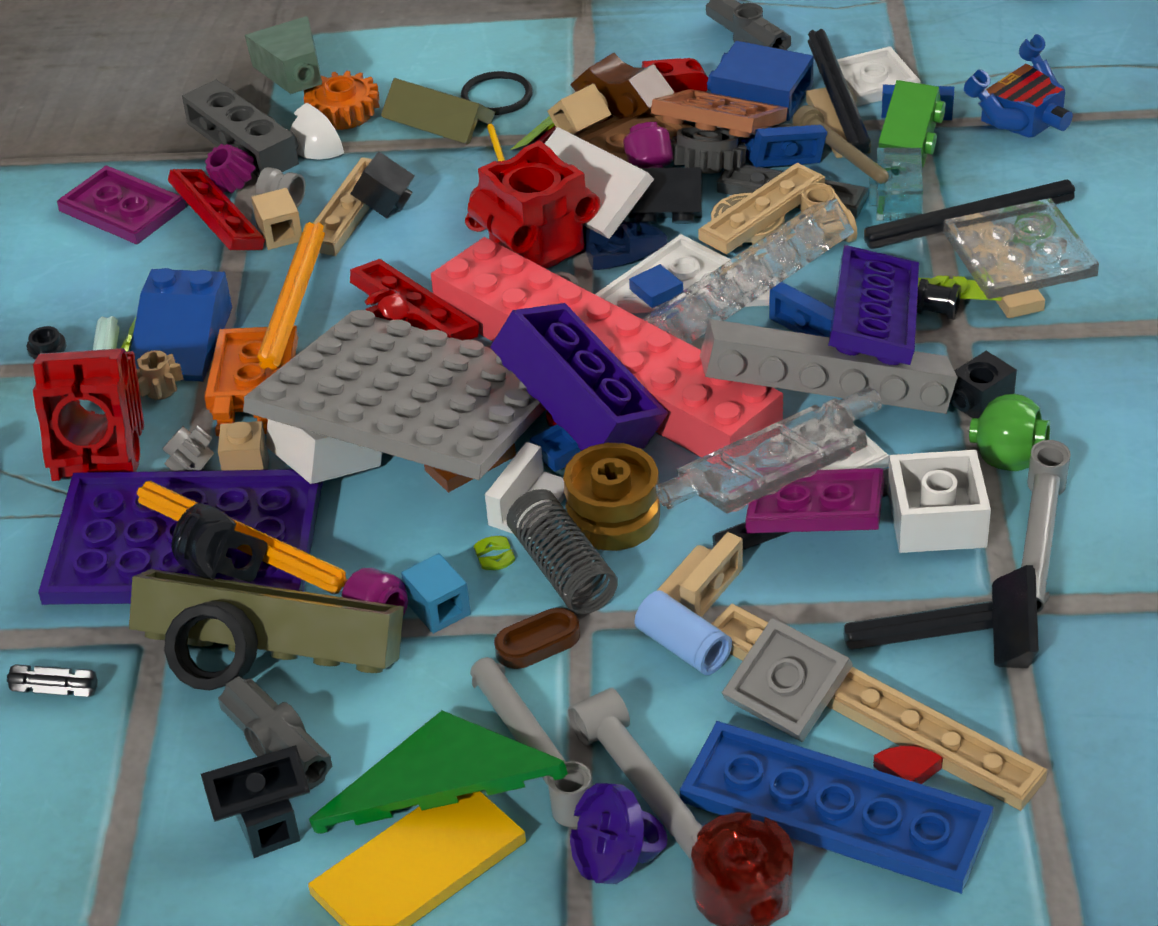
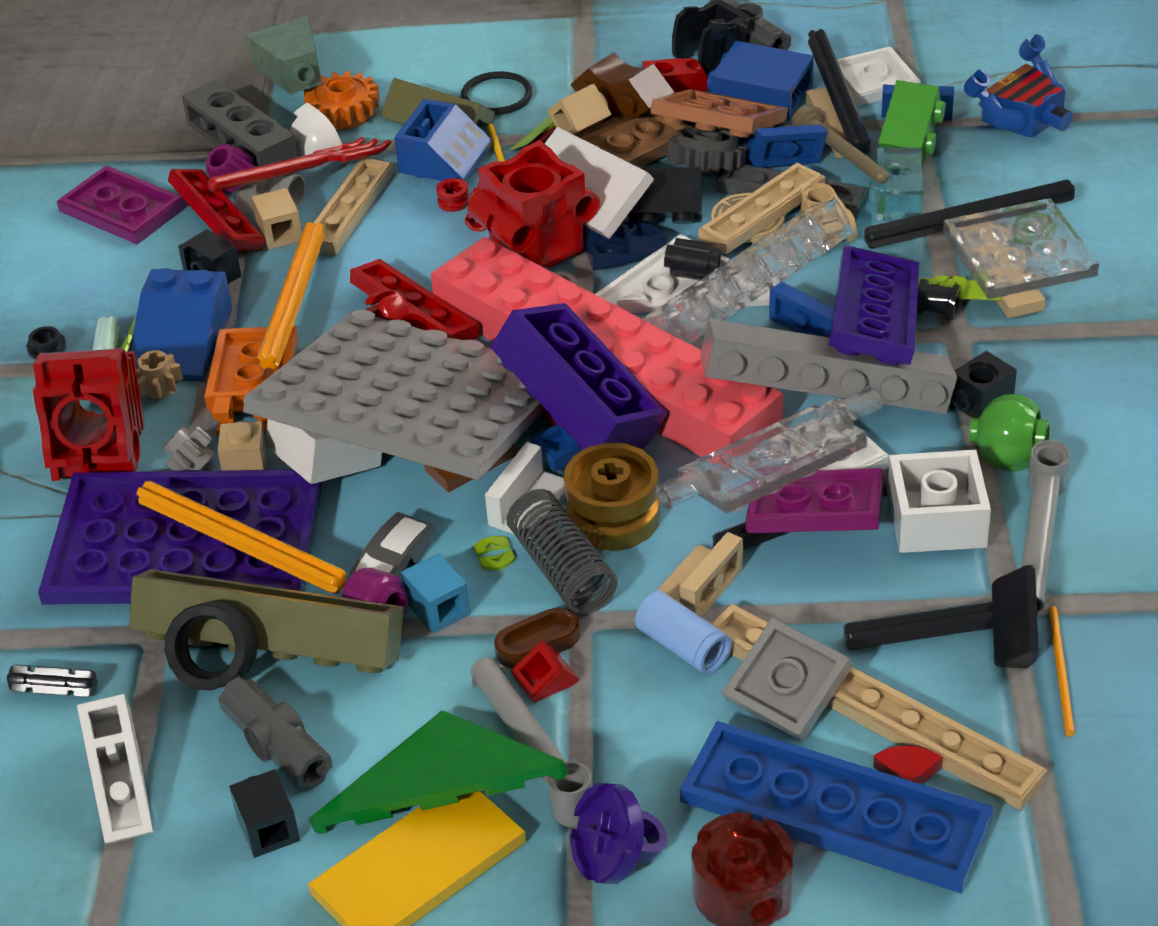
(115, 768): none -> white slope
(203, 541): black piece -> none
(210, 253): none -> black brick
(255, 783): black slope -> none
(341, 153): none -> red piece
(383, 185): black brick -> none
(396, 545): none -> slope
(440, 142): none -> blue slope
(452, 194): none -> red bush
(543, 673): none -> red slope
(606, 719): light grey piece -> none
(648, 146): magenta head -> none
(655, 285): blue tile -> none
(691, 258): none -> black brick
(708, 30): none -> black piece
(1061, 671): none -> light orange axle

